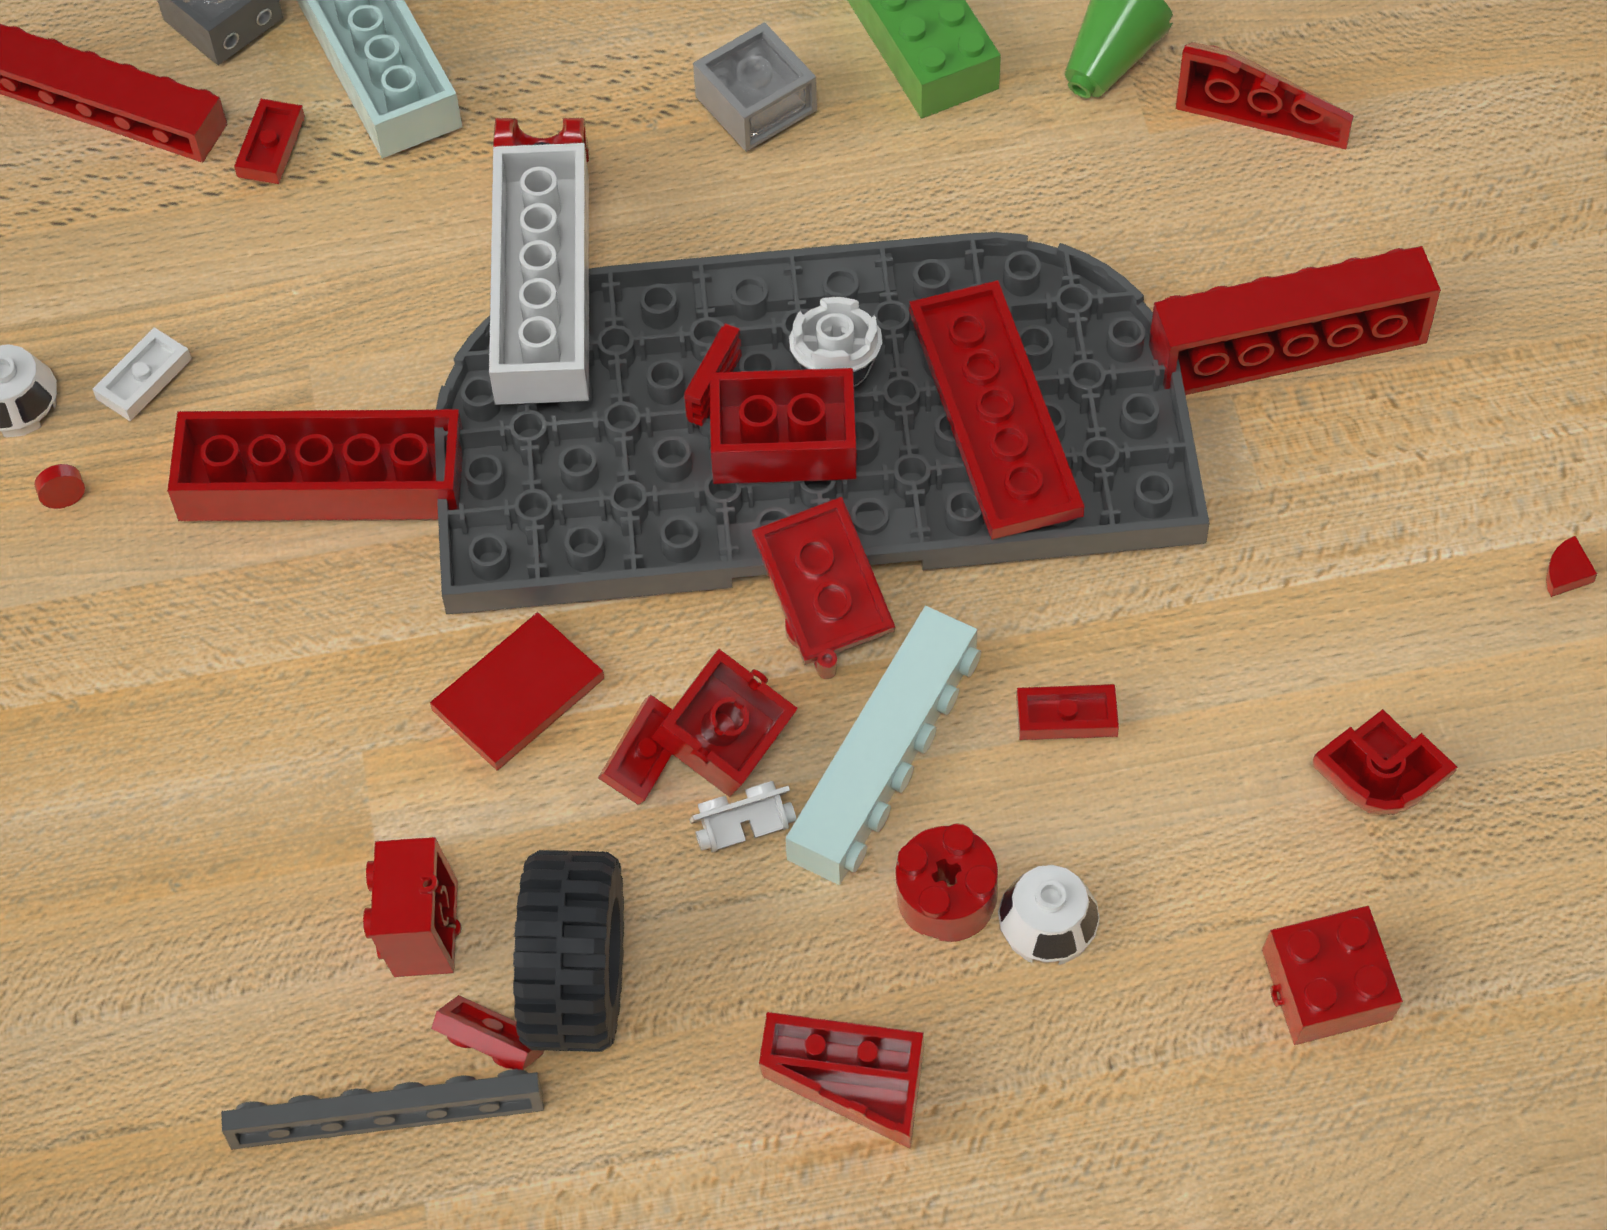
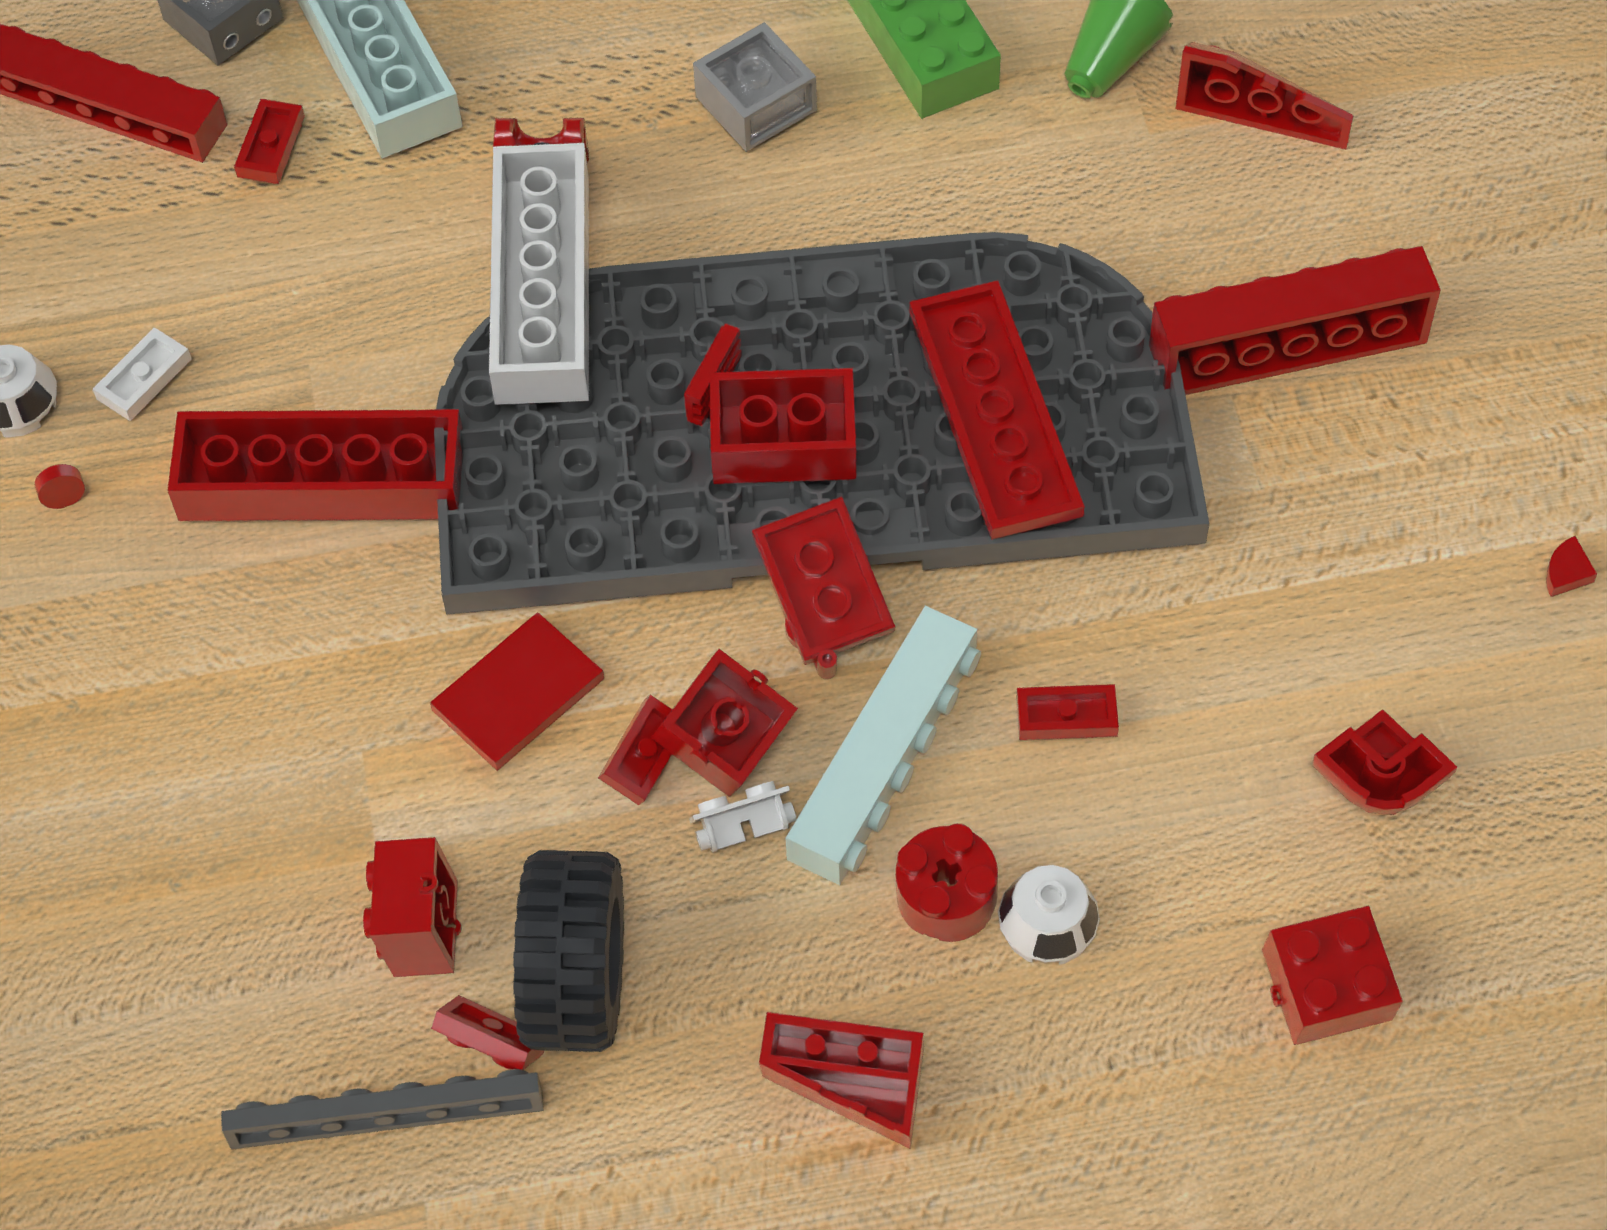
(836, 337): white cone -> none

